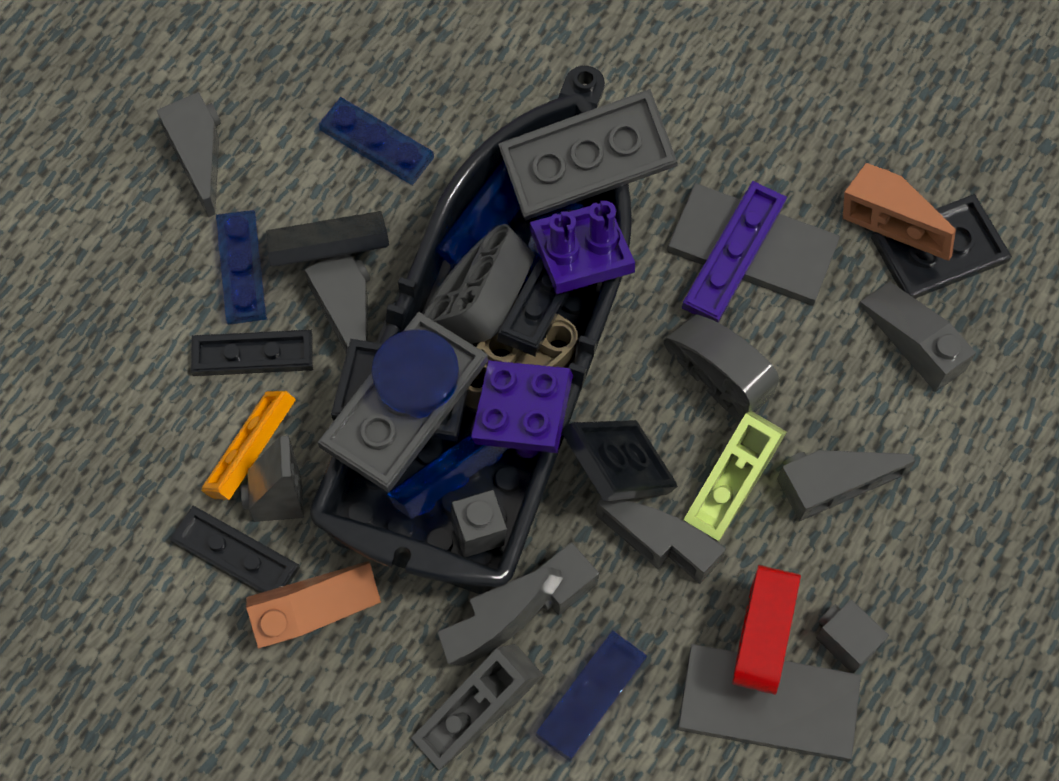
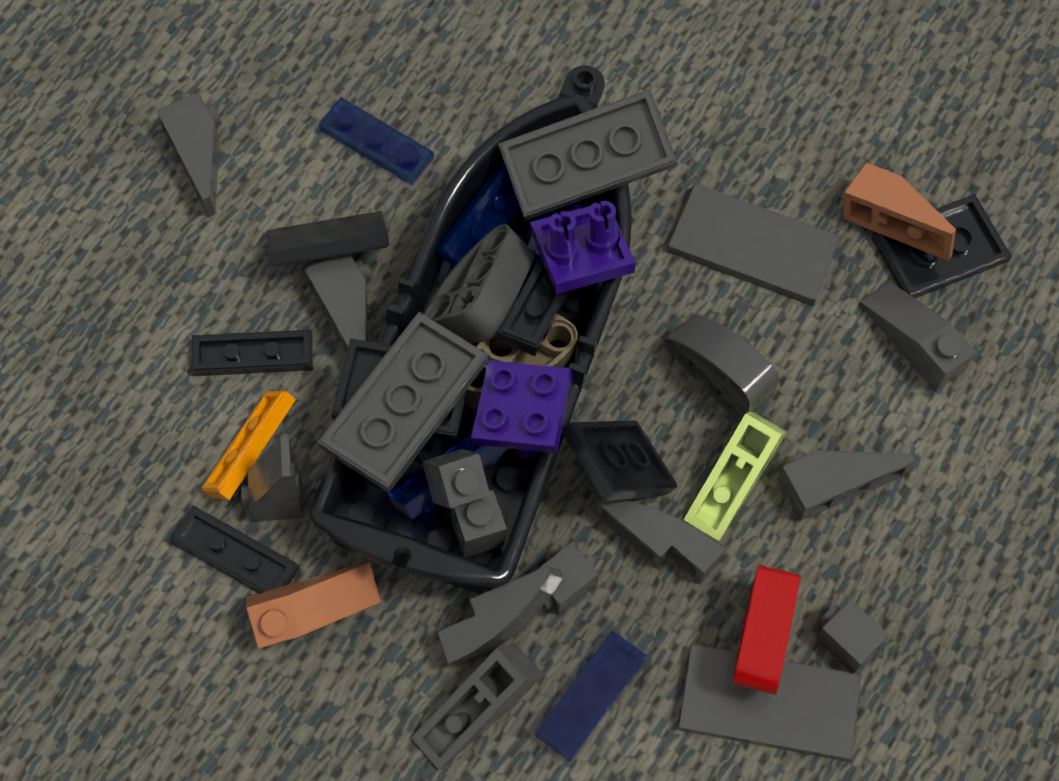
(241, 267): clear blue plate -> none
(415, 372): clear blue tile -> none
(456, 478): none -> dark grey brick
(734, 252): dark purple tile -> none

